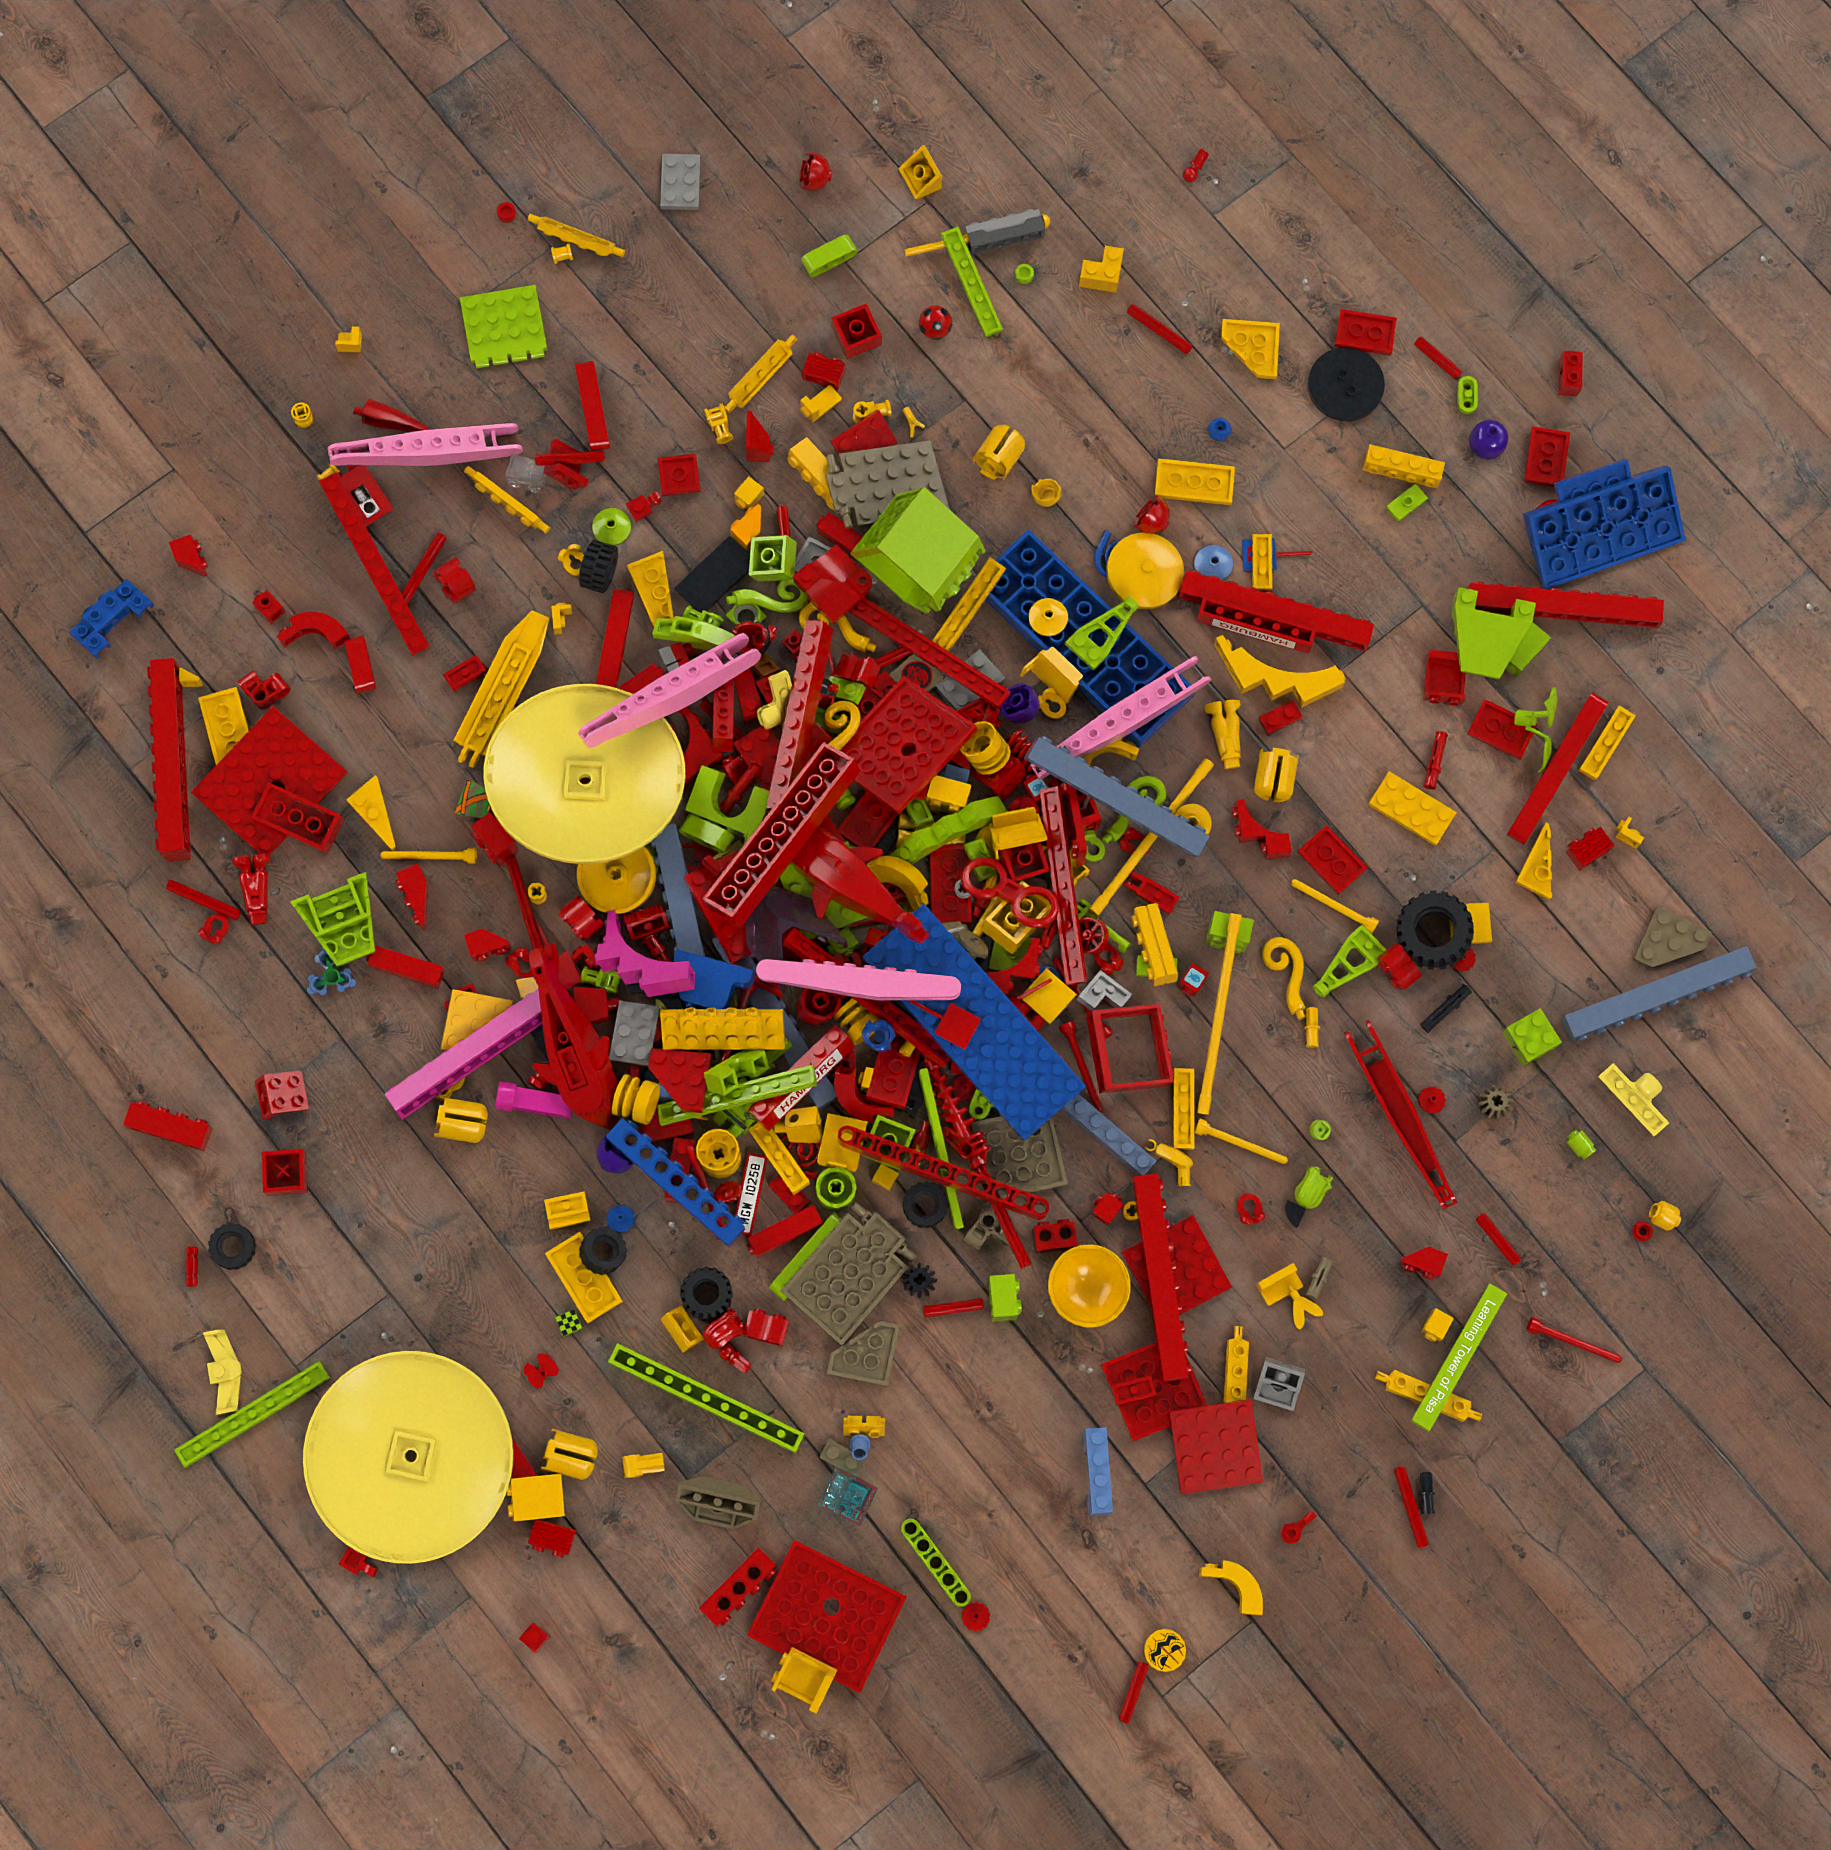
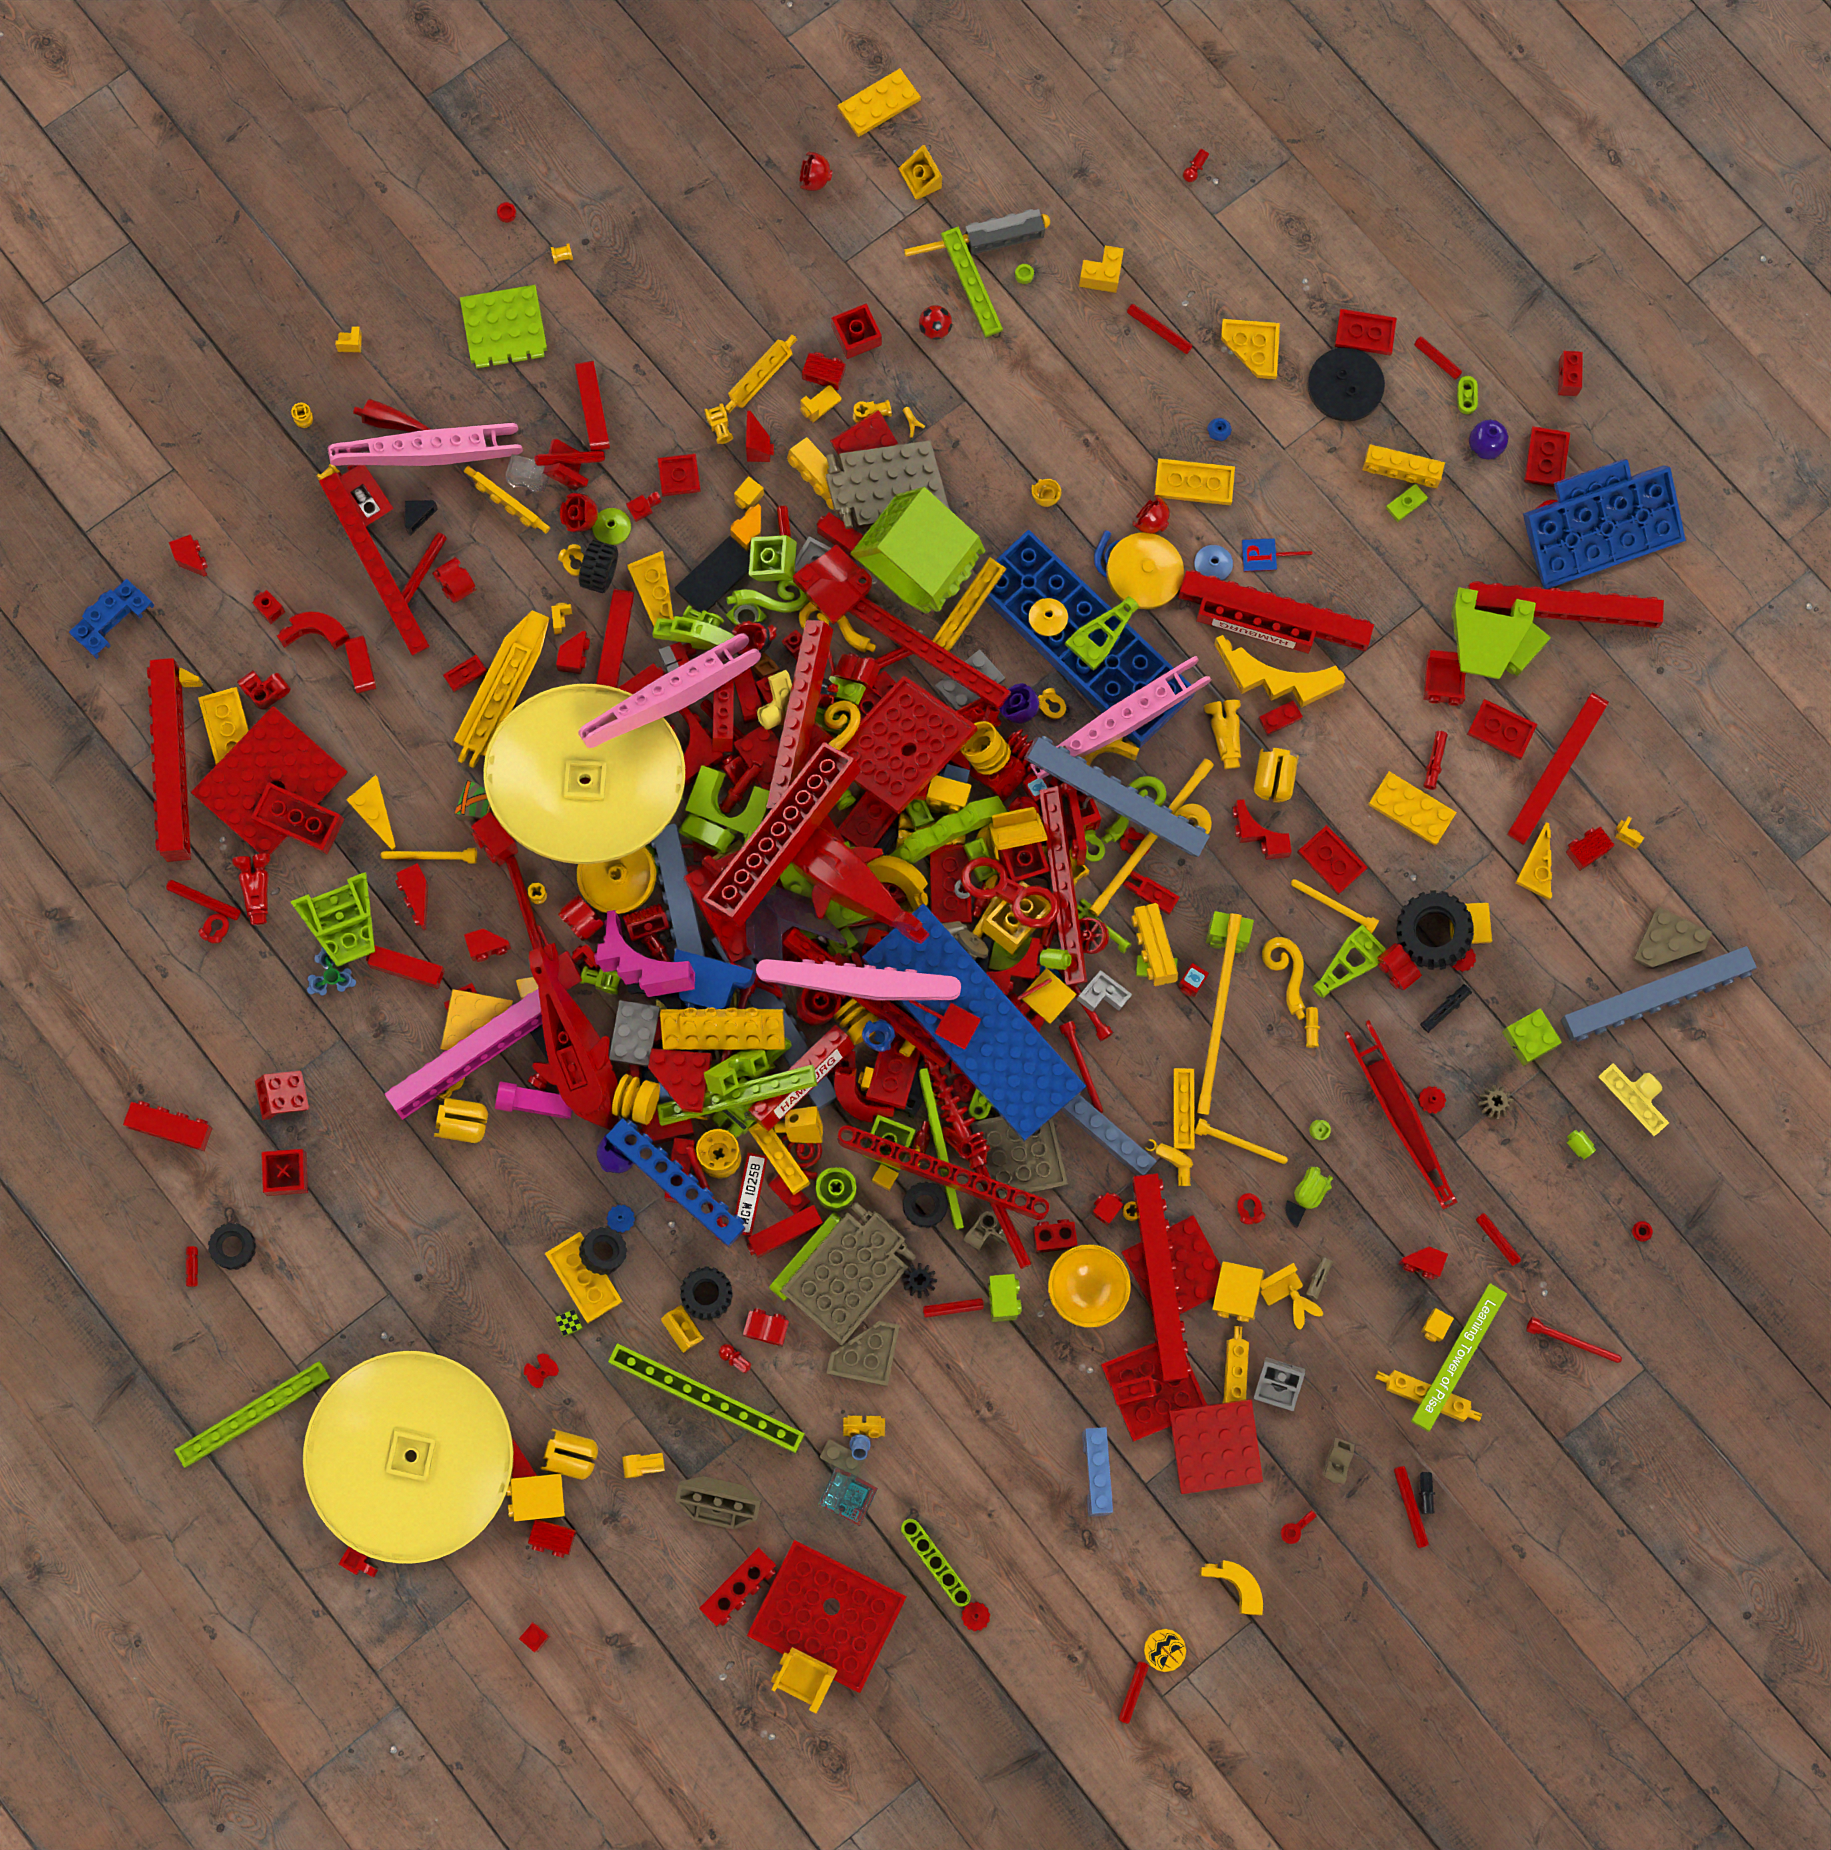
(225, 1371): light yellow plate -> none
(417, 513): none -> black slope
(511, 961): red piece -> none
(567, 1210): yellow plate -> none
(570, 234): yellow plate -> none
(572, 652): none -> red slope
(578, 512): none -> red cylinder
(595, 1003): red torso -> none
(680, 181): light grey plate -> none
(723, 1330): red piece -> none
(728, 1192): red piece -> none
(829, 255): lime beam -> none
(830, 1151): yellow piece -> none
(879, 102): none -> yellow plate
(918, 672): tile -> none
(999, 452): yellow cylinder -> none
(1055, 672): yellow piece -> none
(1055, 958): none -> lime brick
(1100, 1055): red window -> none
(1107, 968): red piece -> none
(1238, 1291): none -> yellow panel
(1262, 562): yellow tile -> none
(1338, 1461): none -> dark tan brick
(1529, 718): lime plant -> none
(1607, 743): yellow plate -> none
(1665, 1215): yellow head -> none

